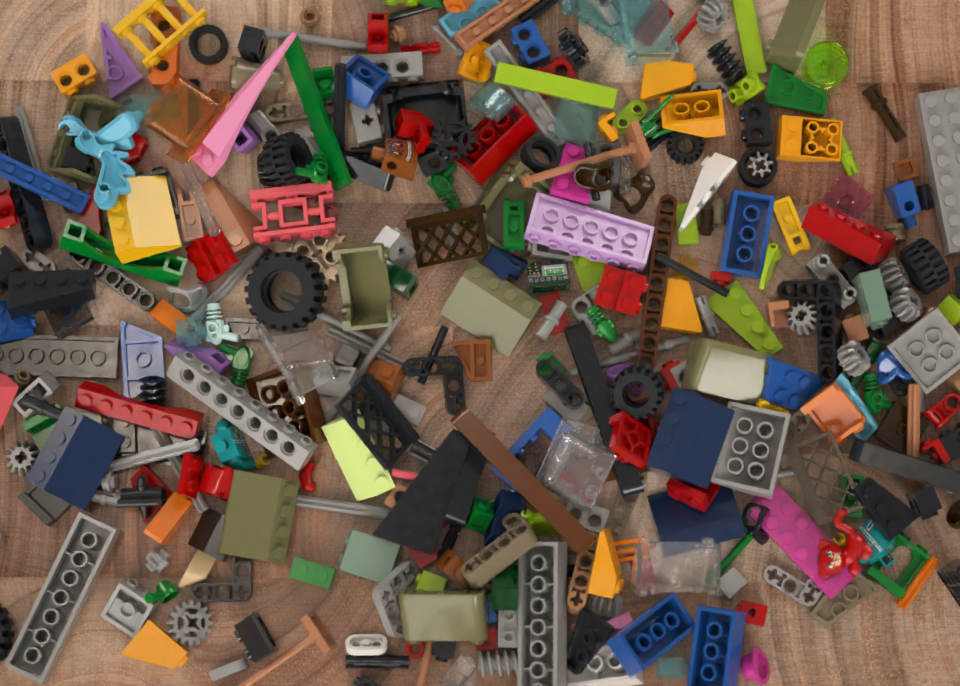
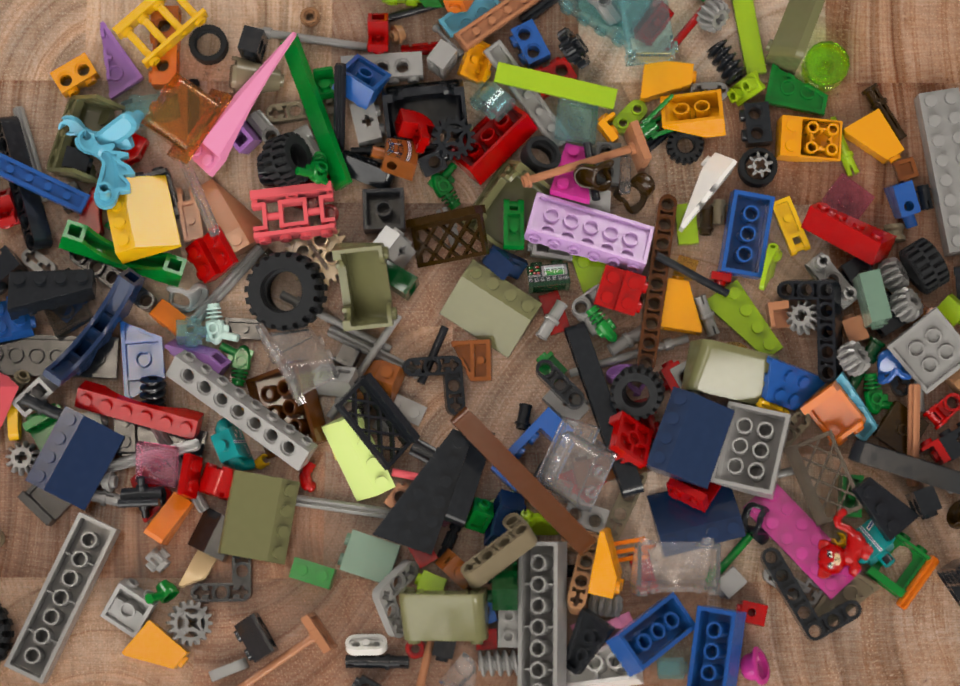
(14, 424): none -> yellow beam
(99, 330): none -> dark blue arch
(157, 463): none -> clear pink plate
(383, 208): none -> black brick
(442, 58): none -> light grey brick
(523, 417): none -> black pin
(802, 601): none -> black beam
(875, 137): none -> light orange slope

